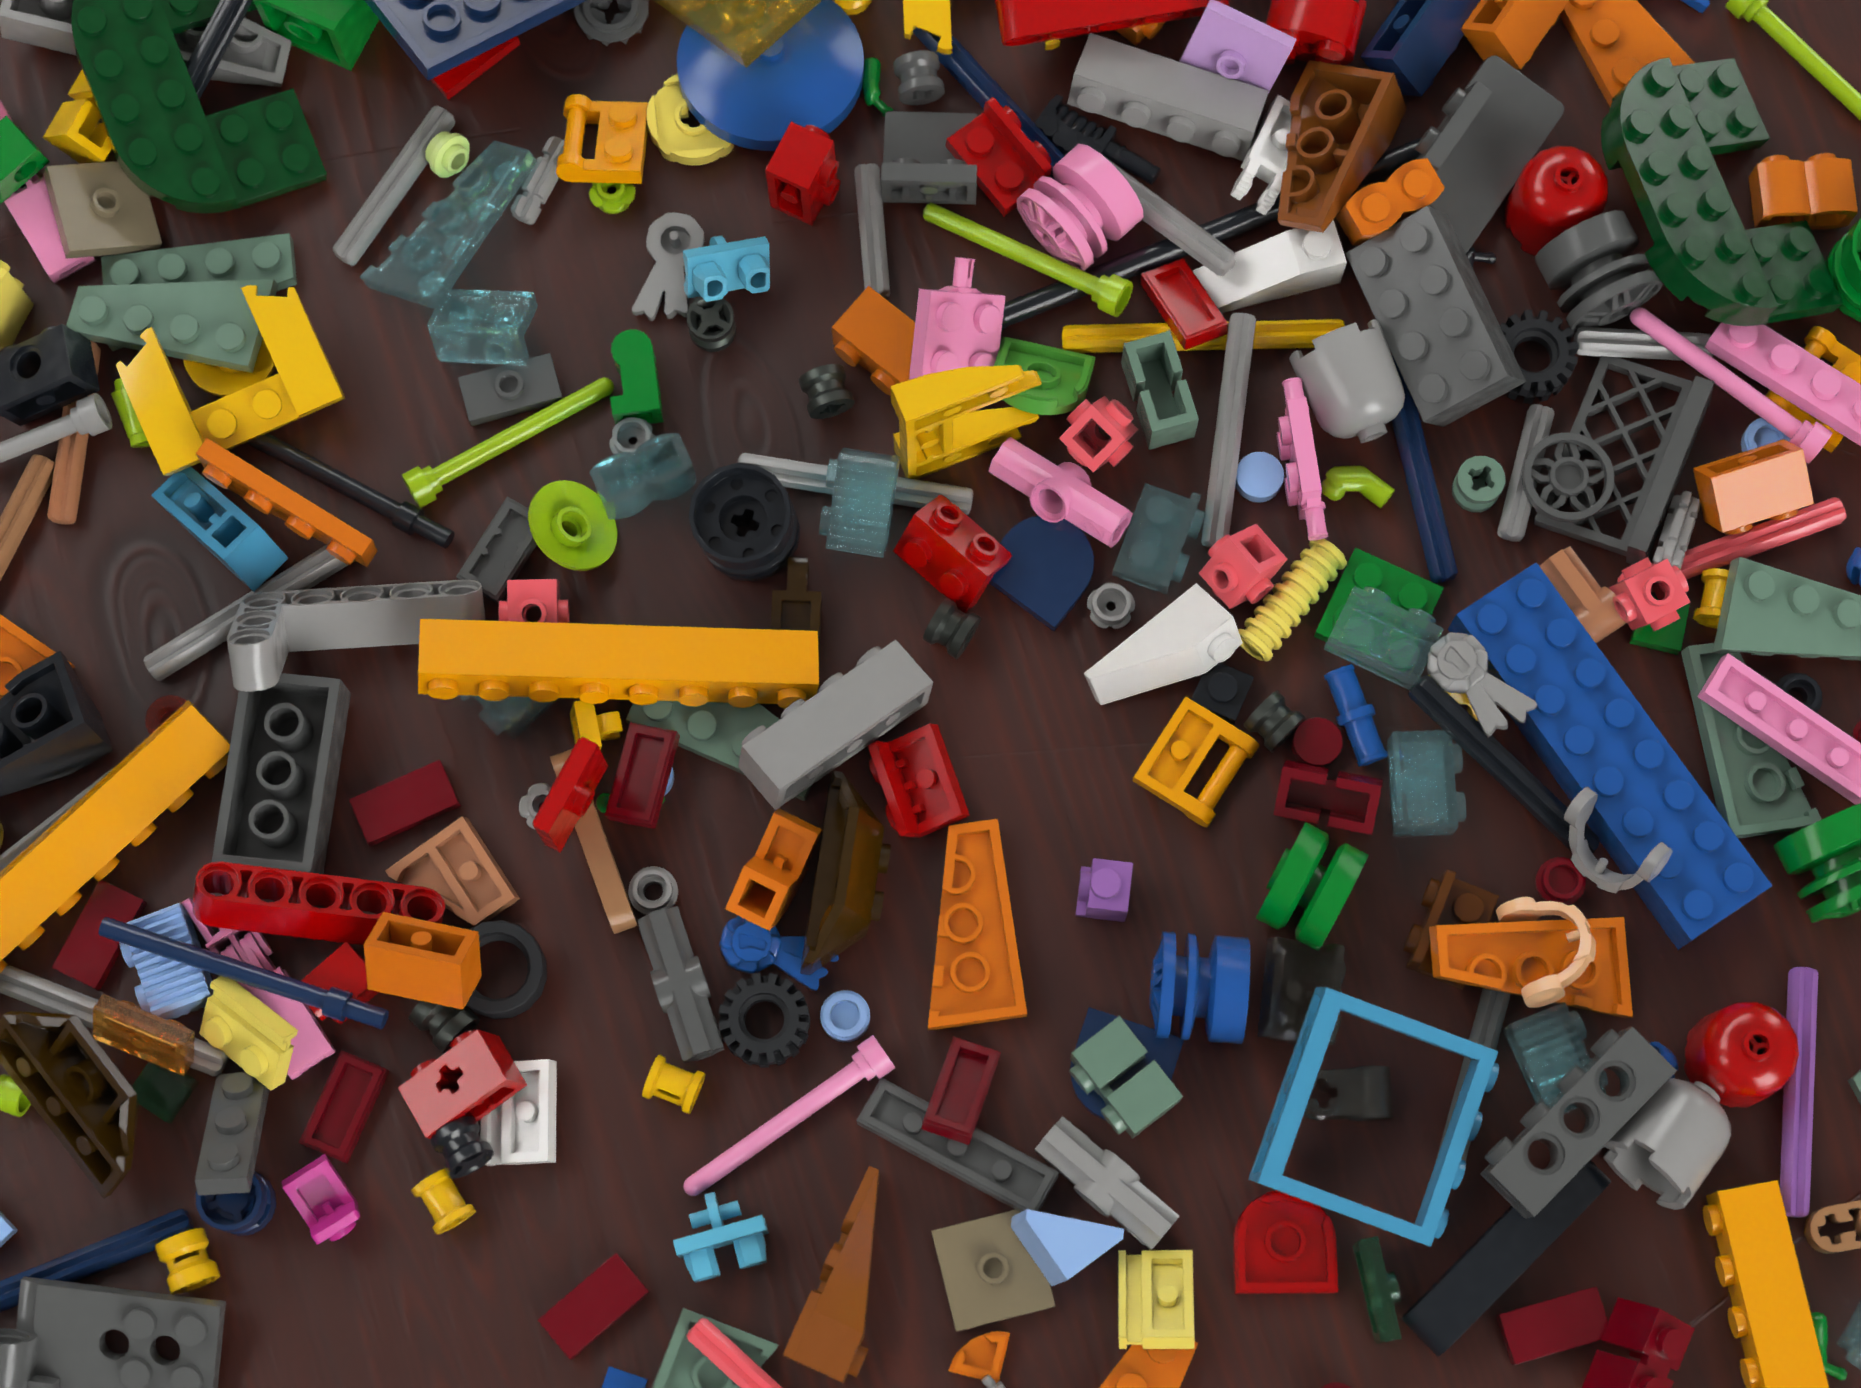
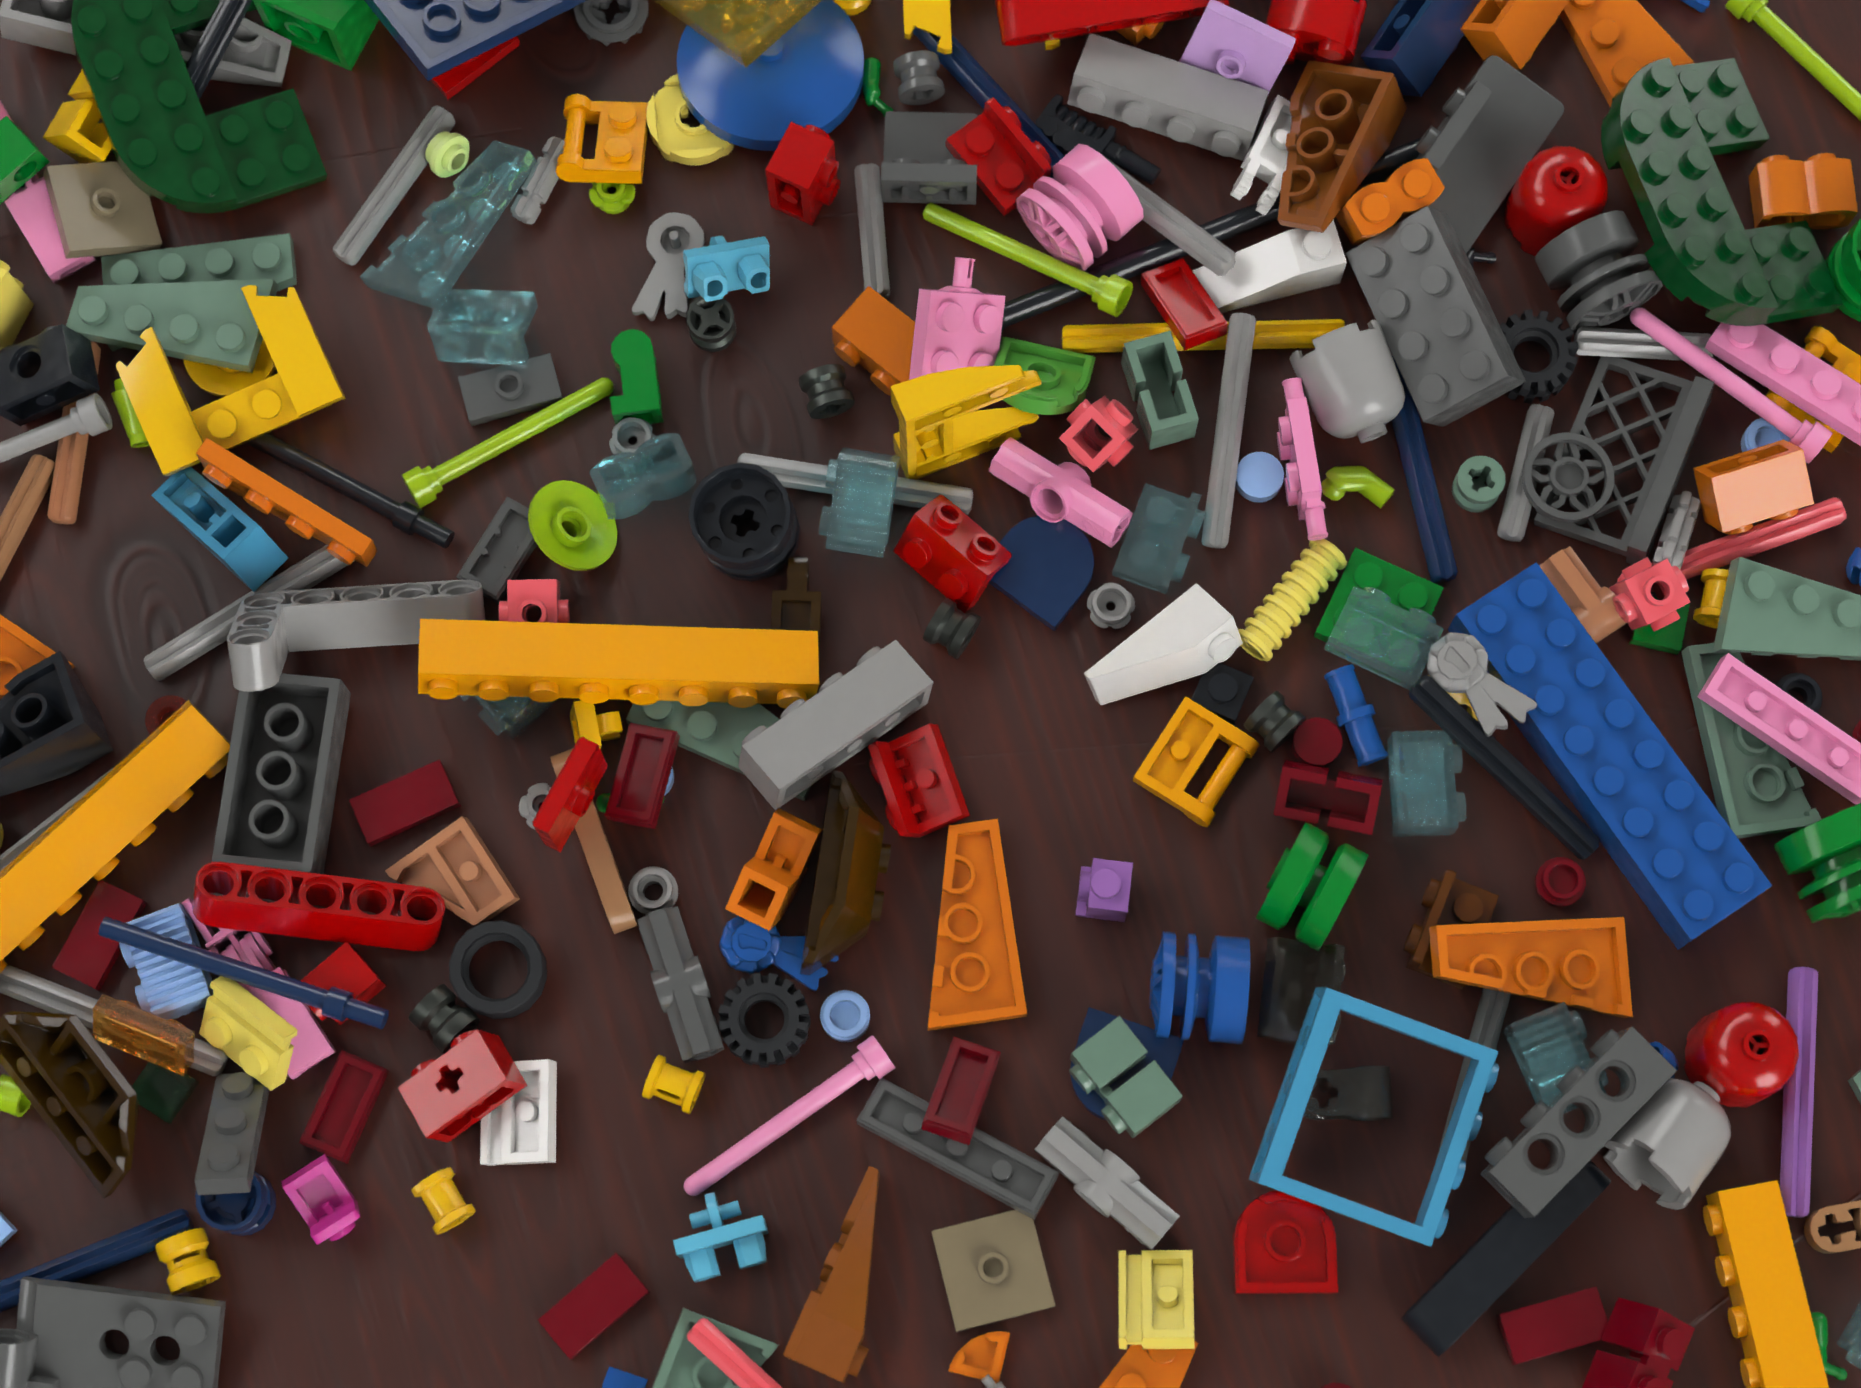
(422, 960): orange brick -> none
(462, 1147): black wheel -> none
(1061, 1243): light blue slope -> none
(1242, 566): coral brick -> none
(1379, 1290): clear green plate -> none
(1551, 987): light nougat piece -> none
(1595, 870): light grey piece -> none

